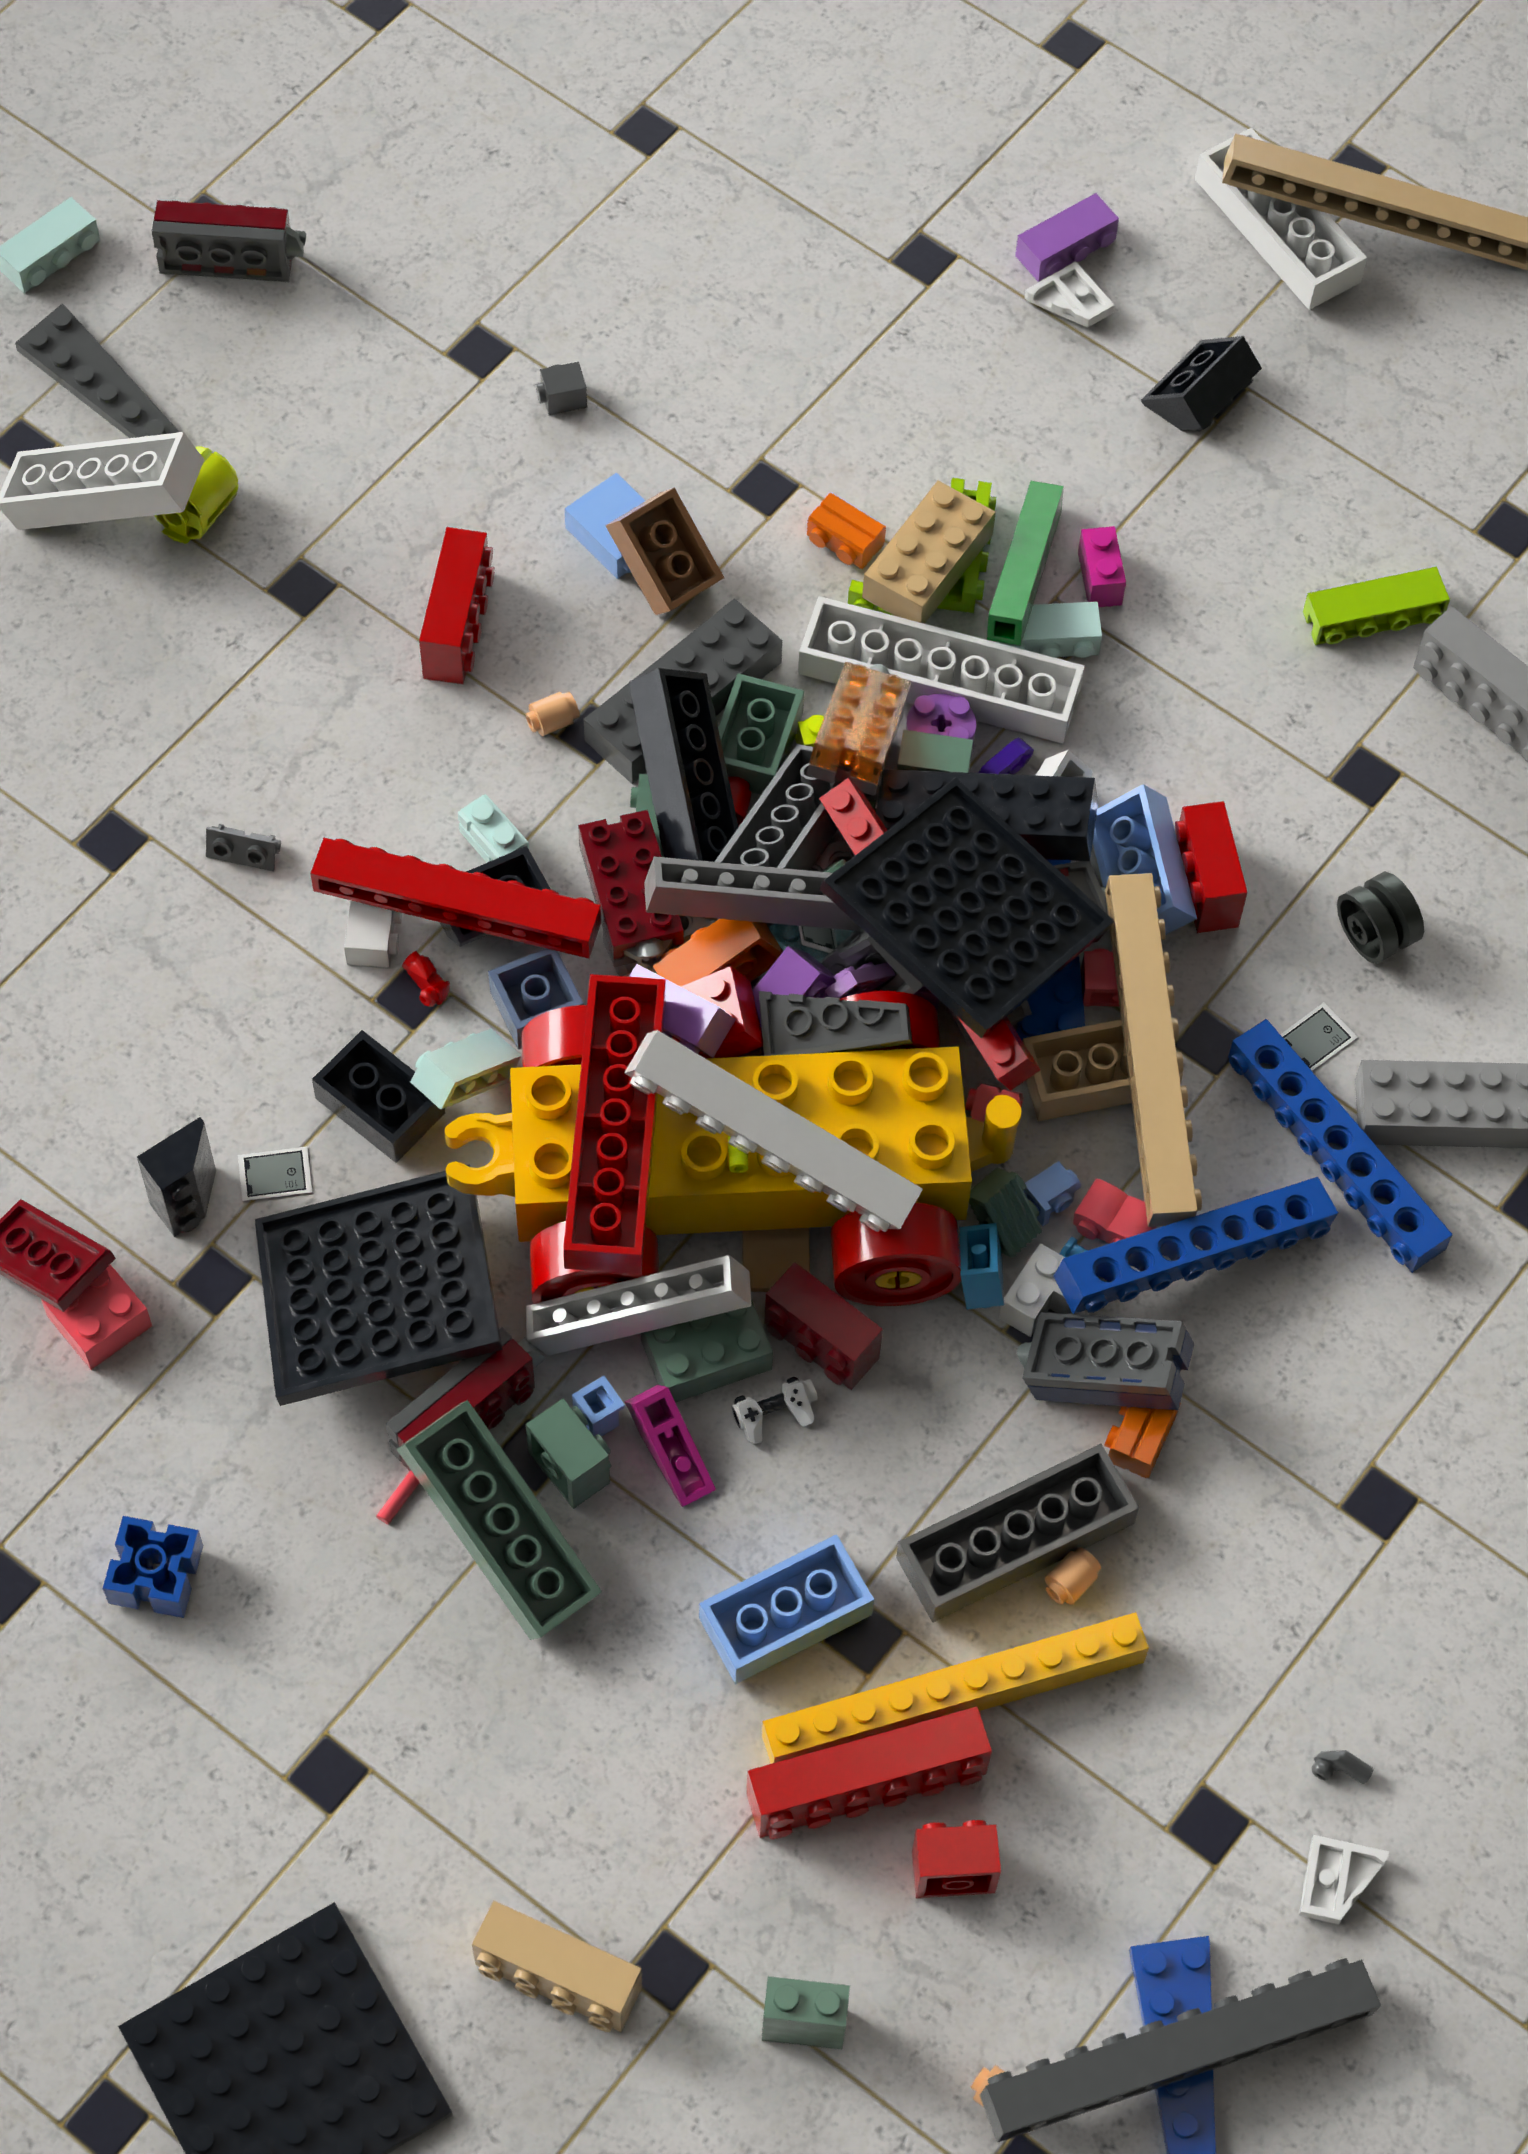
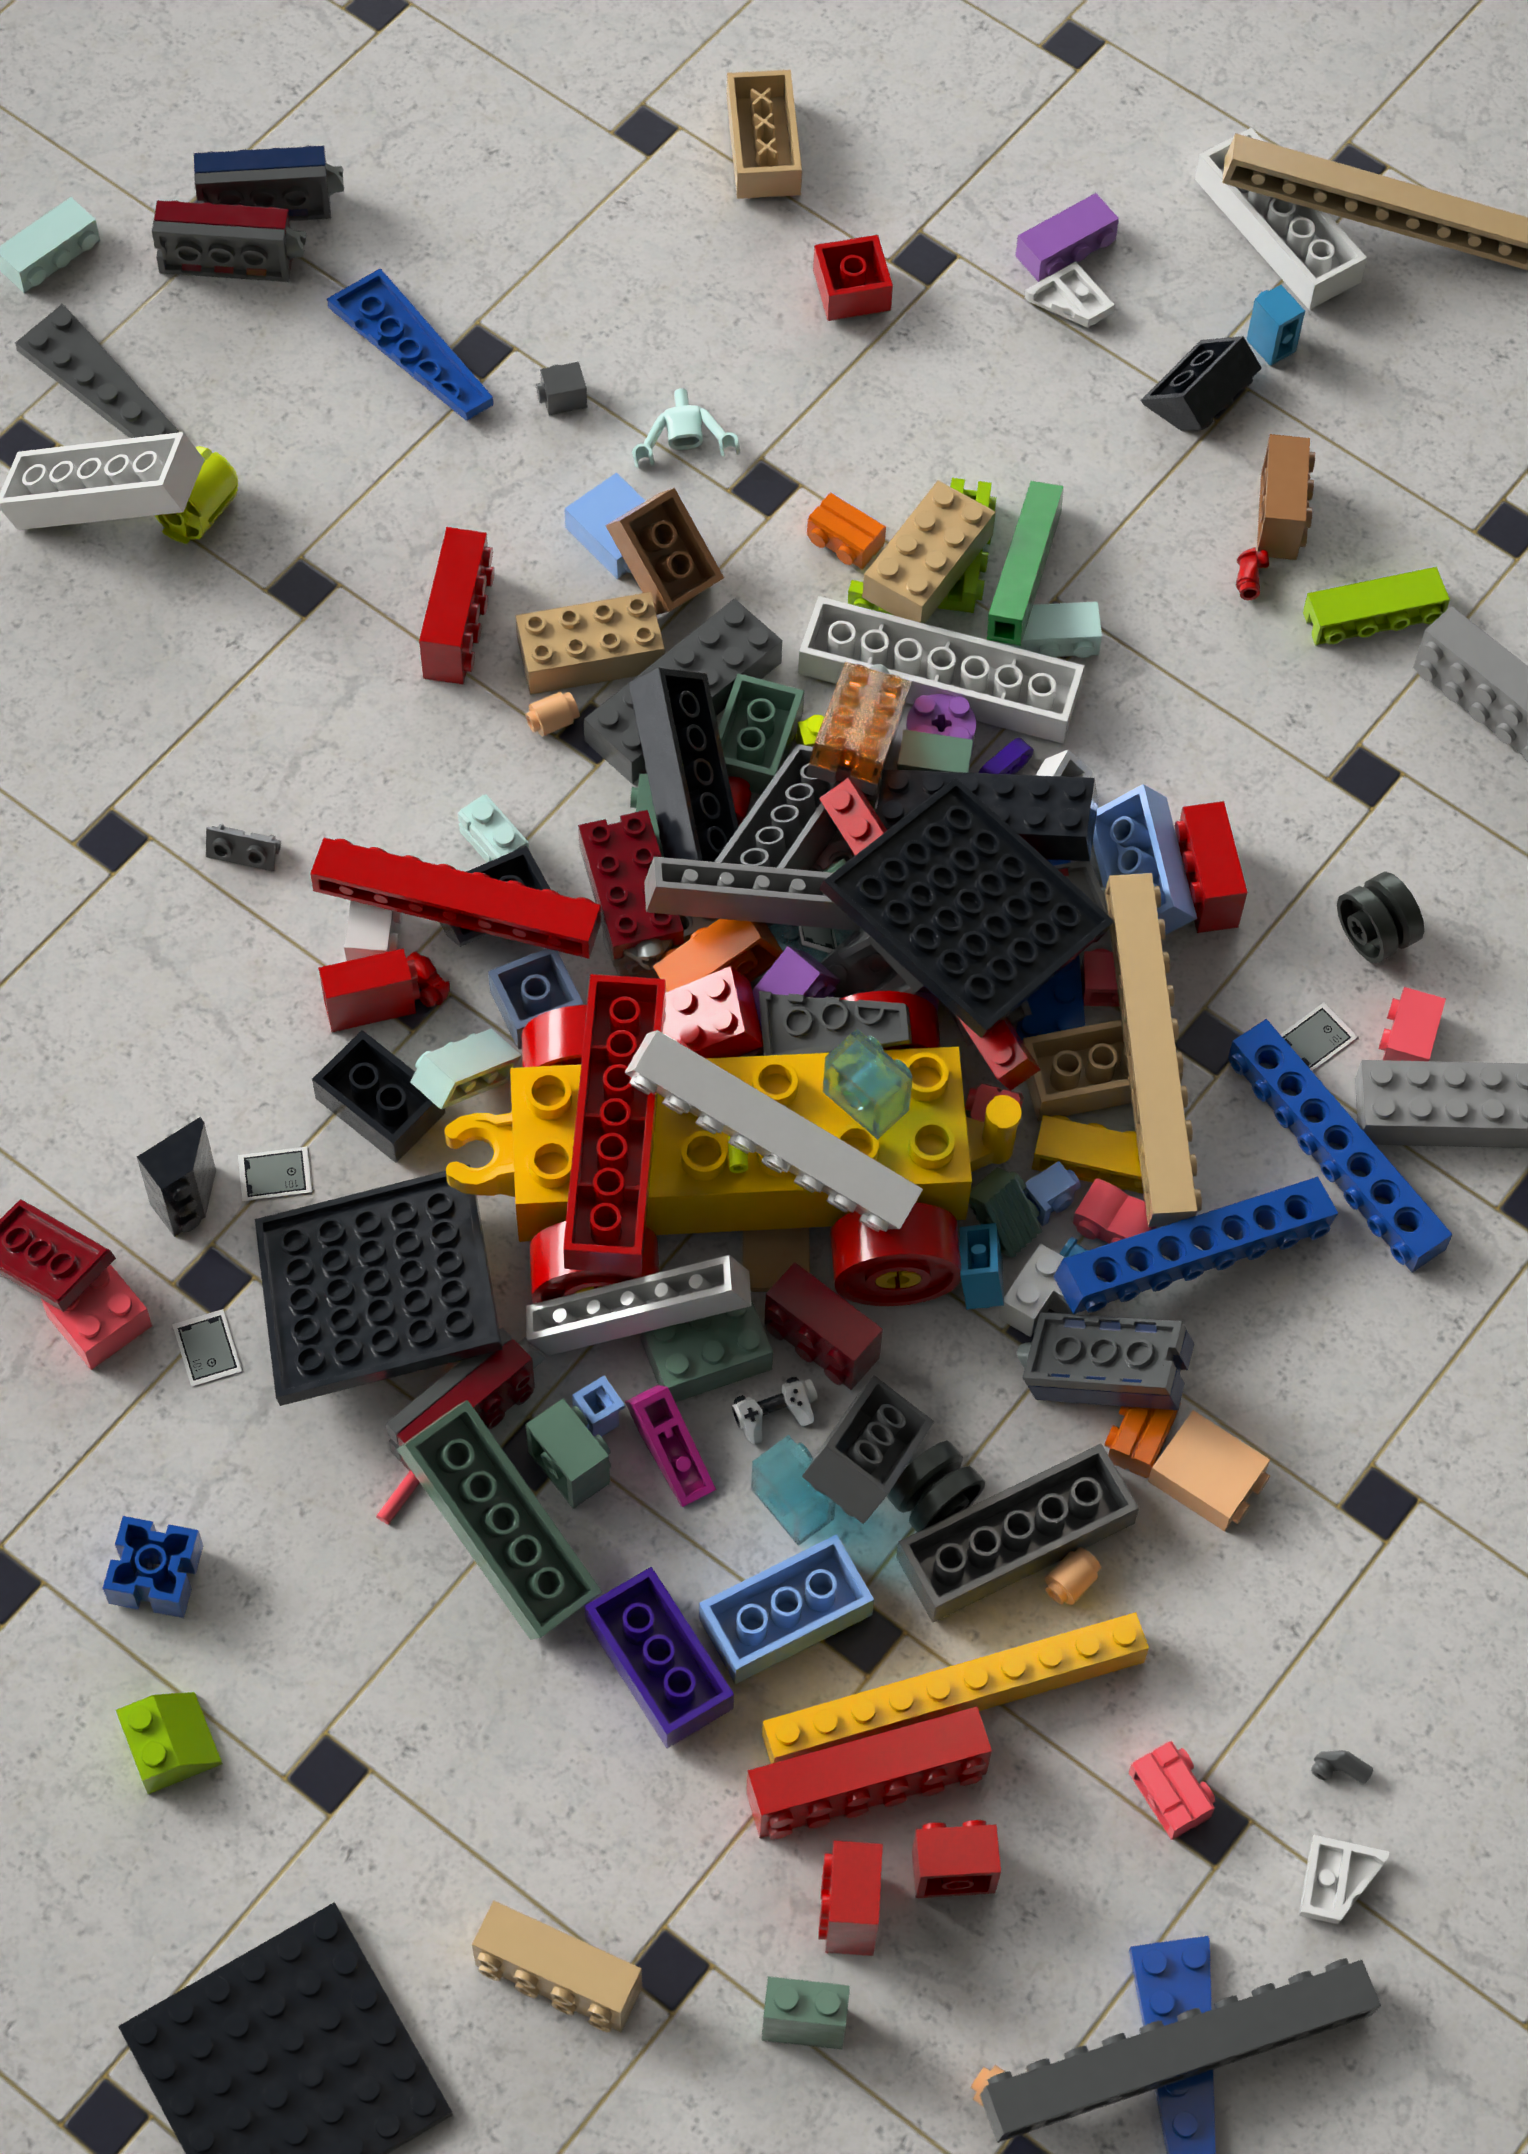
(168, 1739): none -> lime slope
(207, 1348): none -> sticker
(270, 178): none -> dark grey piece
(369, 989): none -> red brick
(399, 331): none -> blue wing
(589, 642): none -> tan brick
(659, 1657): none -> dark purple brick
(684, 429): none -> light aqua piece
(691, 1018): medium lavender brick -> none
(764, 134): none -> tan brick
(786, 1494): none -> clear light blue brick
(851, 1898): none -> red brick
(852, 277): none -> red brick
(864, 979): lavender plate -> none
(867, 1083): none -> clear light blue brick
(868, 1450): none -> dark grey brick
(935, 1486): none -> pearl dark grey wheel
(1089, 1152): none -> yellow brick
(1102, 566): dark pink brick -> none
(1172, 1789): none -> coral brick
(1210, 1471): none -> light nougat brick
(1248, 577): none -> red arm
(1275, 324): none -> dark azure brick
(1285, 496): none -> medium nougat brick
(1413, 1026): none -> coral brick

